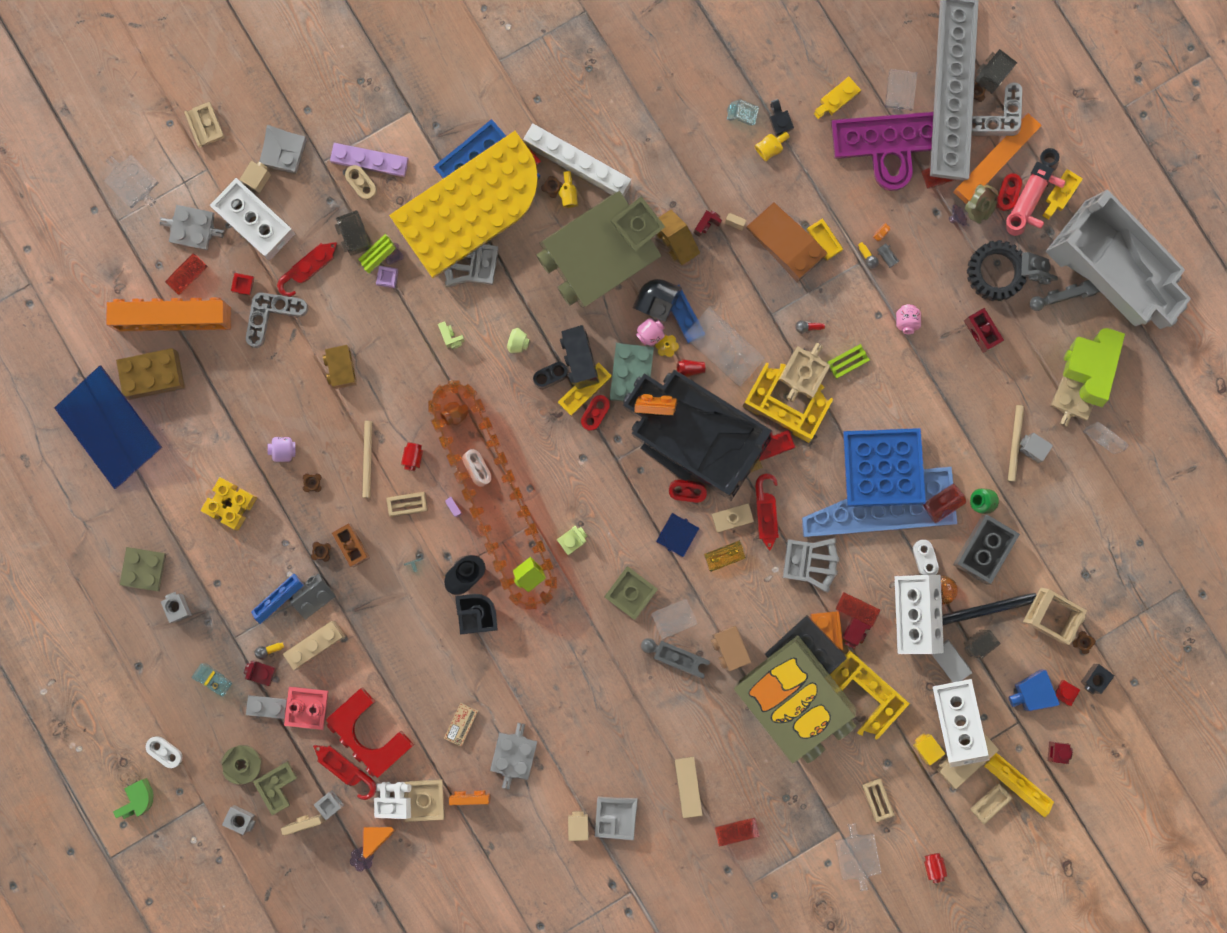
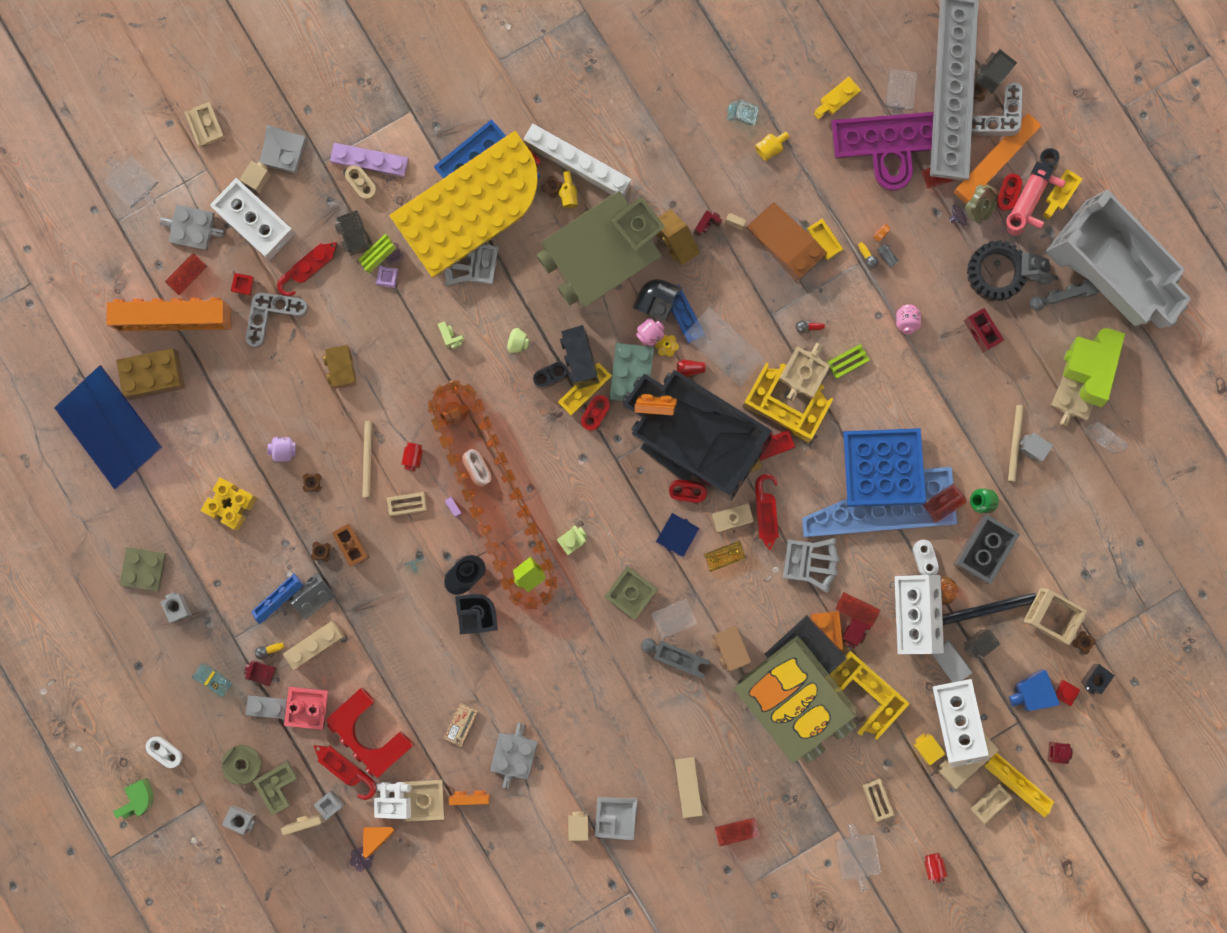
(780, 120): black plate -> none

